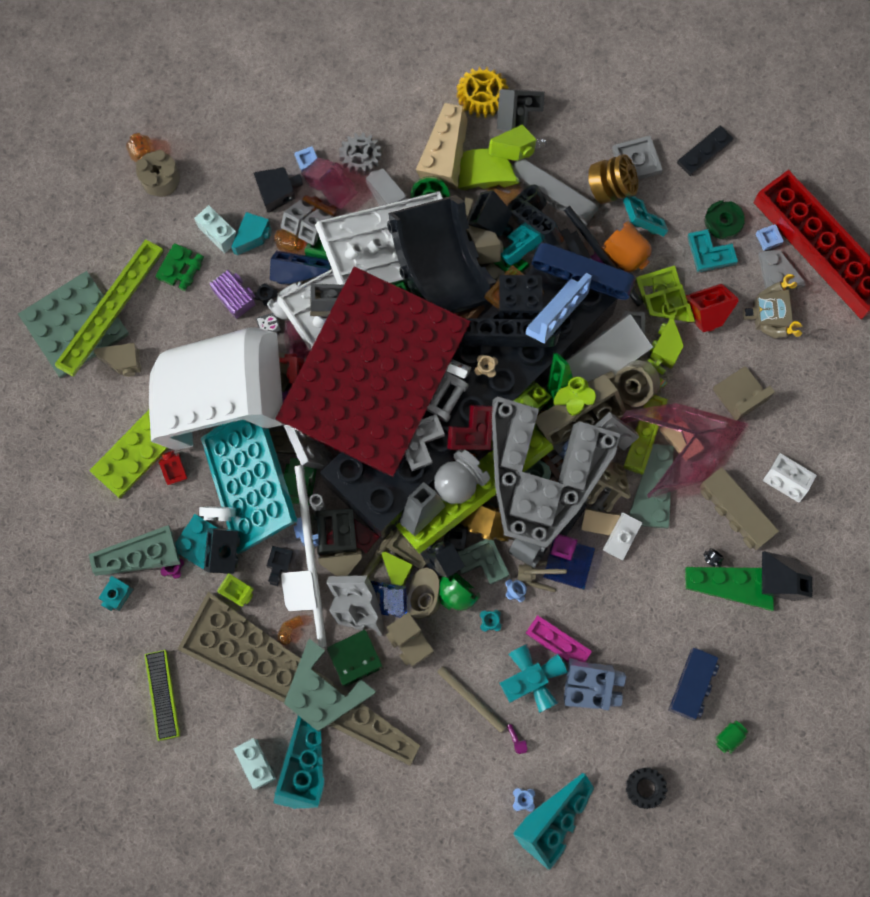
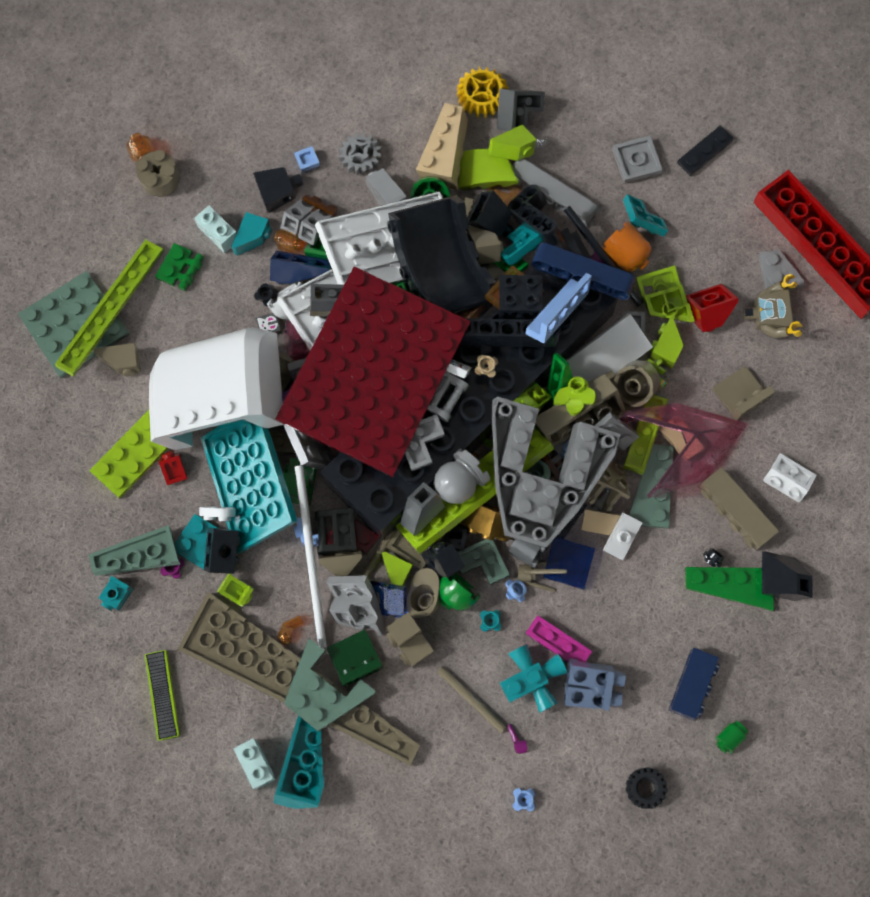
(232, 293): medium lavender brick -> none
(279, 562): black plate -> none
(295, 365): red bracket -> none
(298, 591): white sticker -> none
(317, 502): light grey bar -> none
(331, 181): clear pink brick -> none
(478, 433): dark red plate -> none
(547, 825): teal wedge -> none
(564, 546): magenta tile -> none
(613, 179): pearl gold wheel -> none
(709, 257): teal plate -> none
(724, 210): dark green plate -> none
(769, 237): light blue plate -> none

